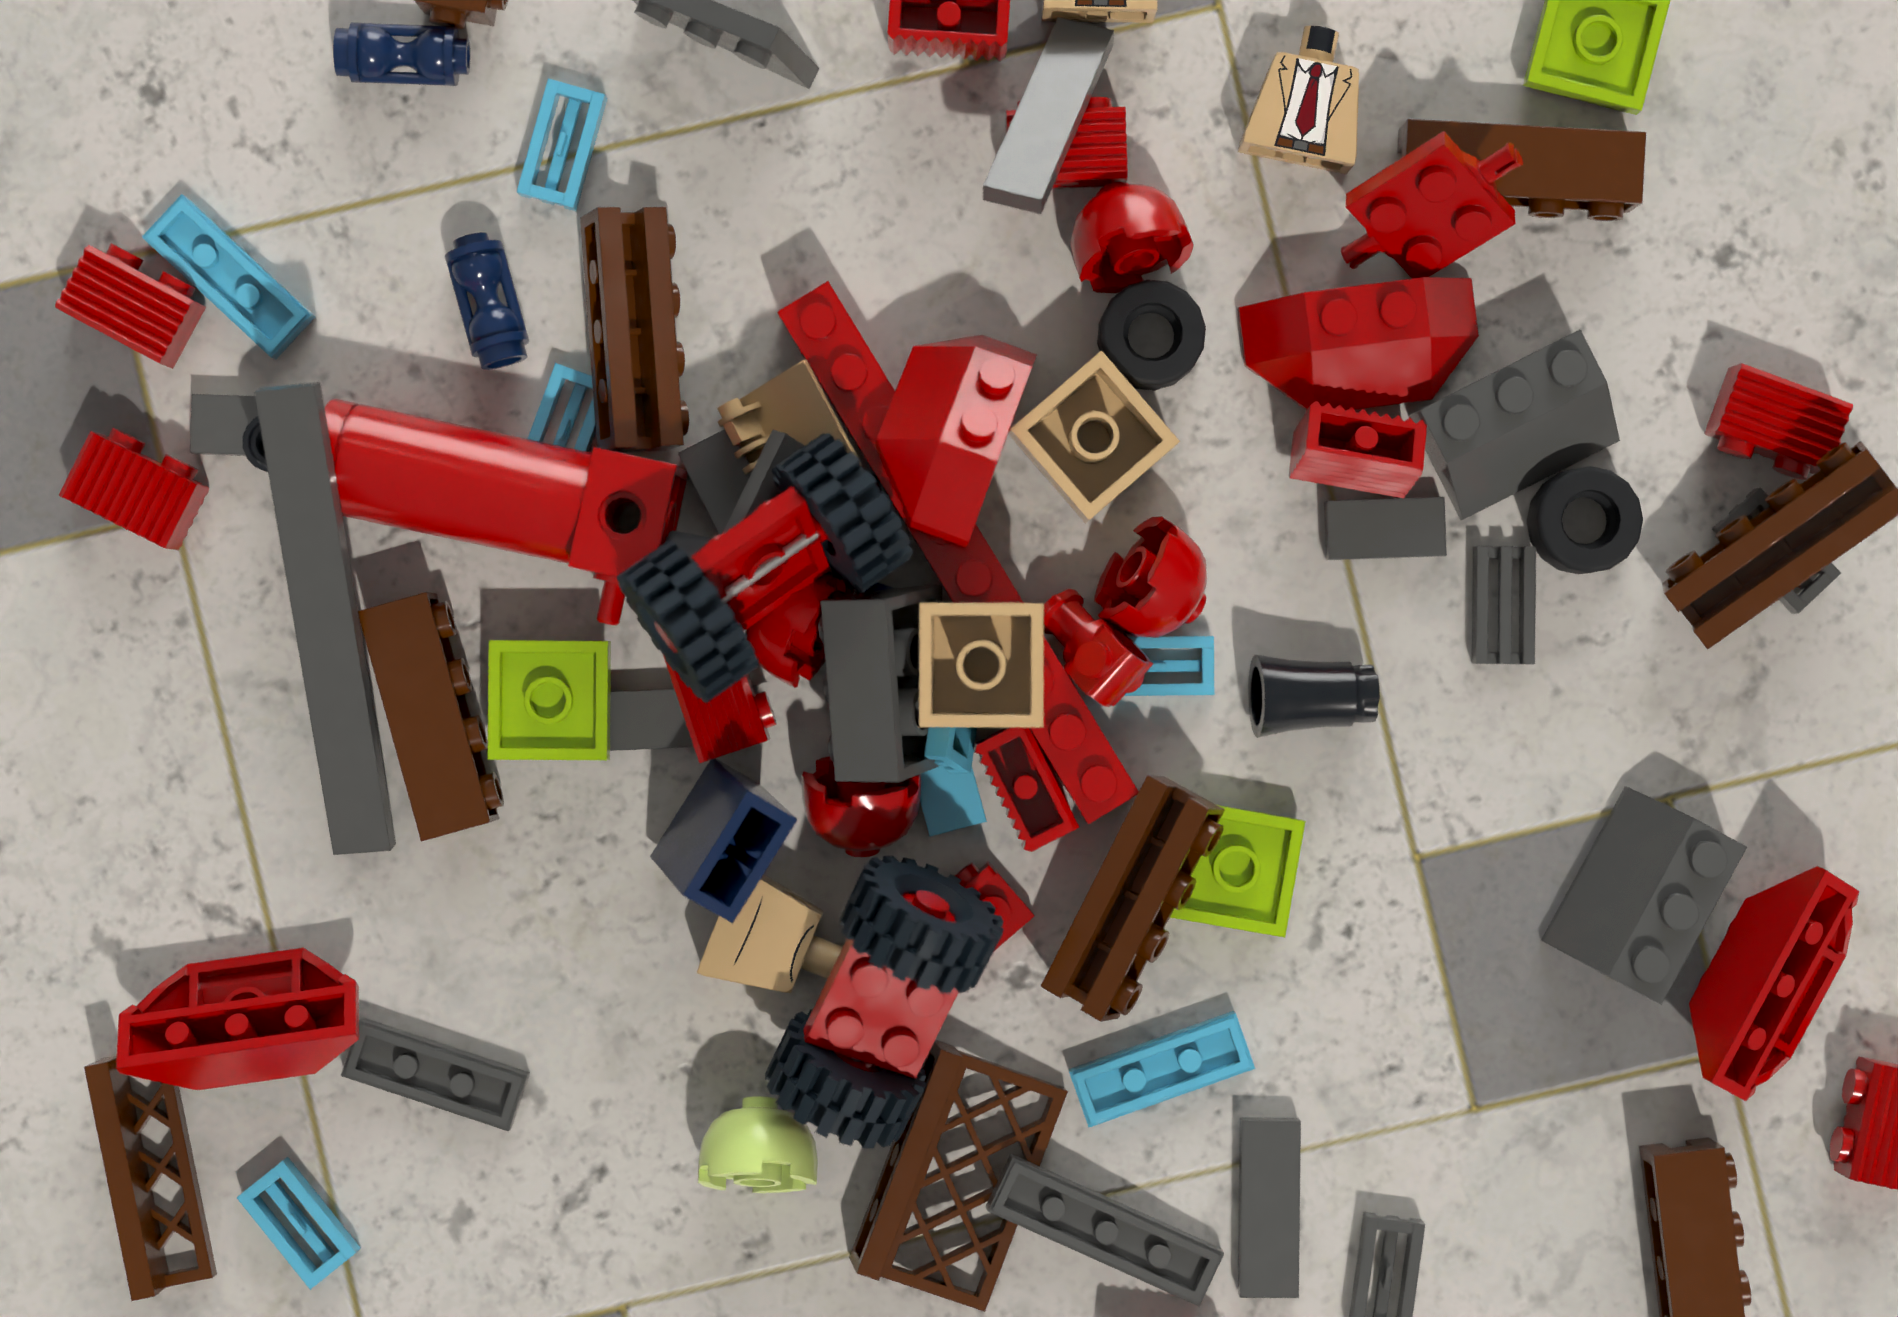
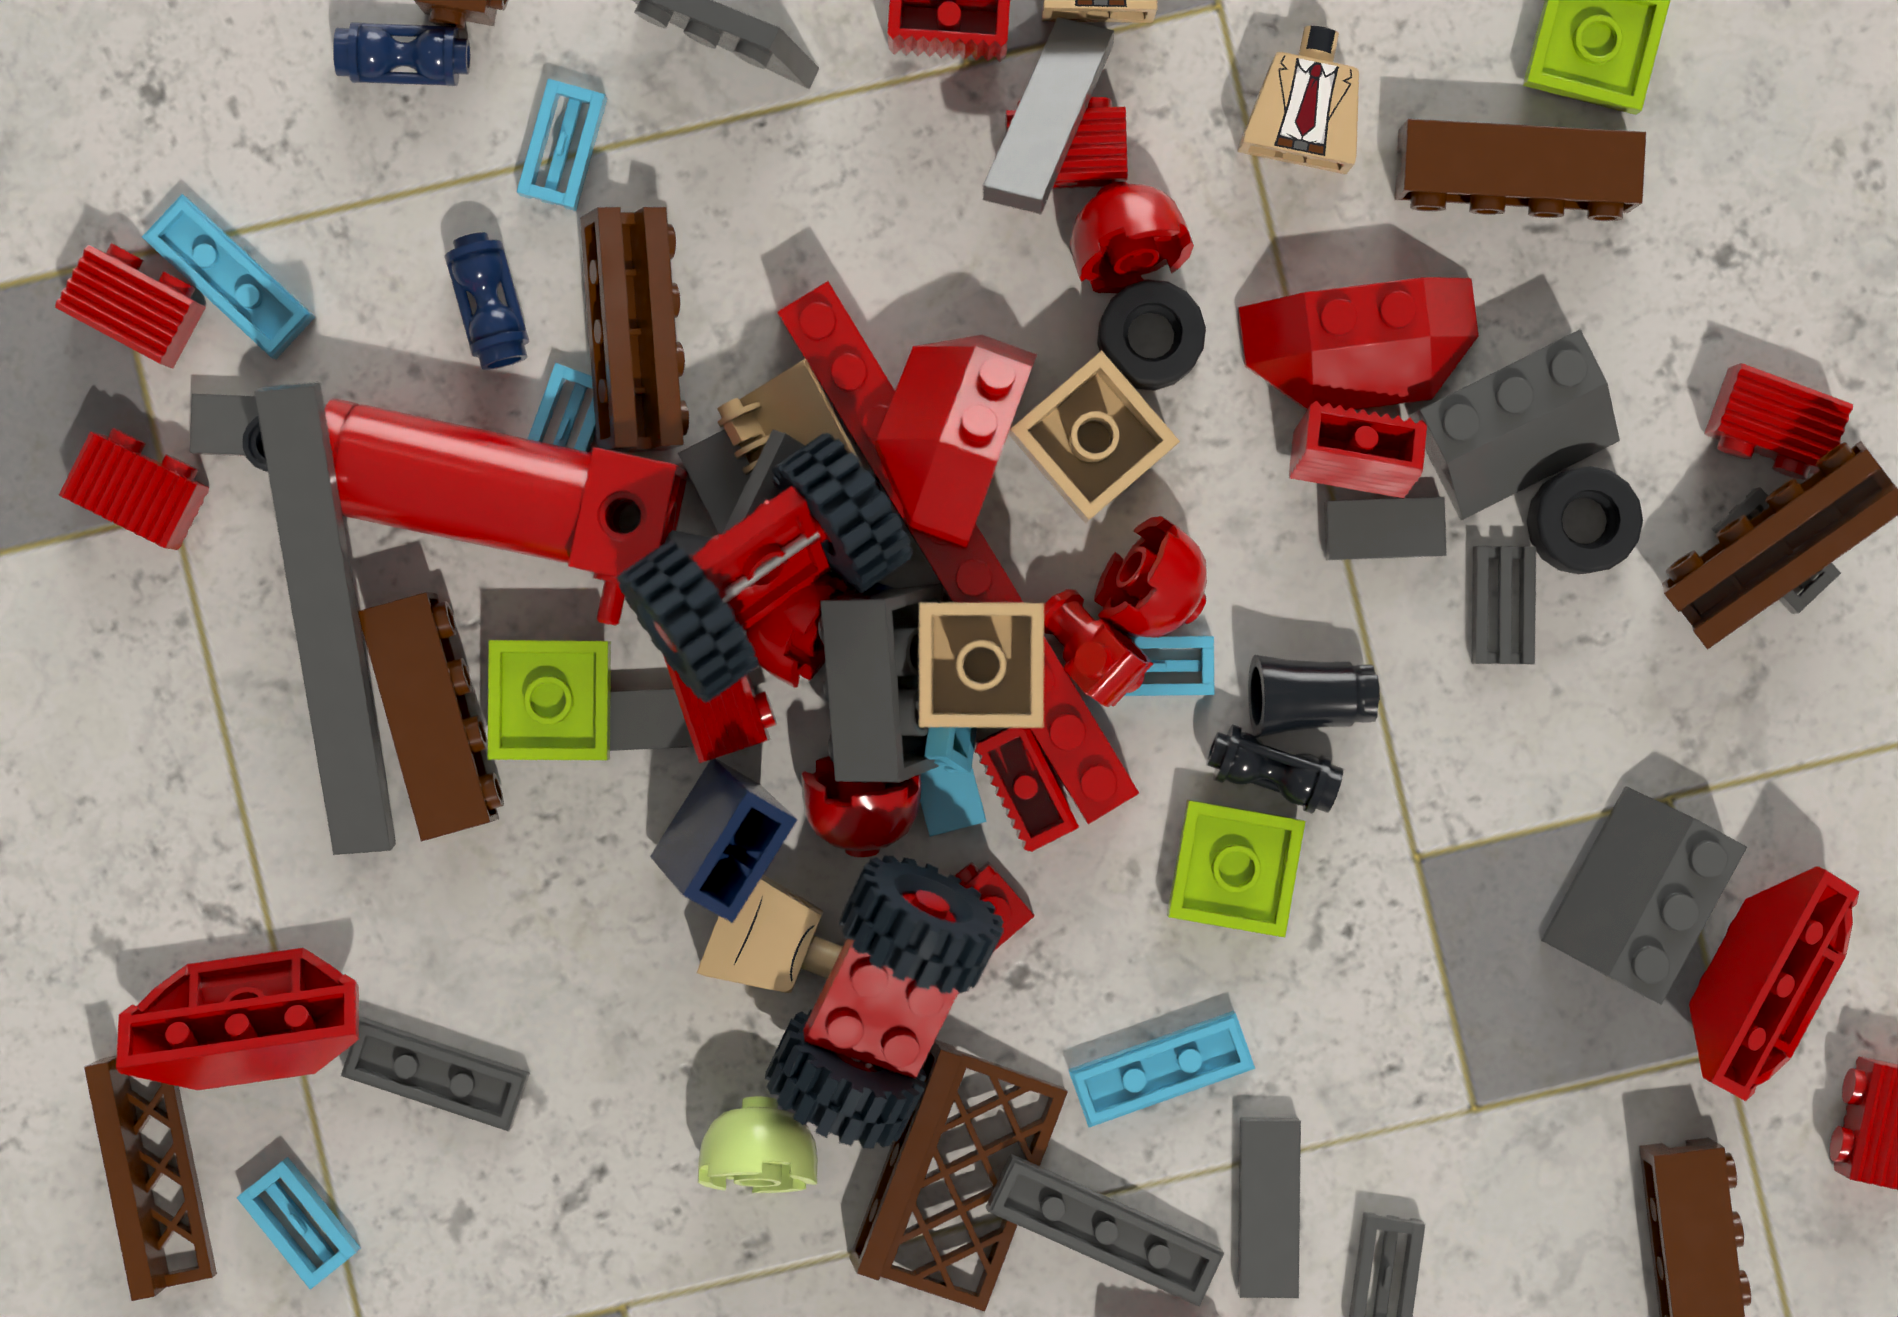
(1134, 898): reddish brown brick -> none
(1298, 777): none -> black piece
(1431, 207): red plate -> none

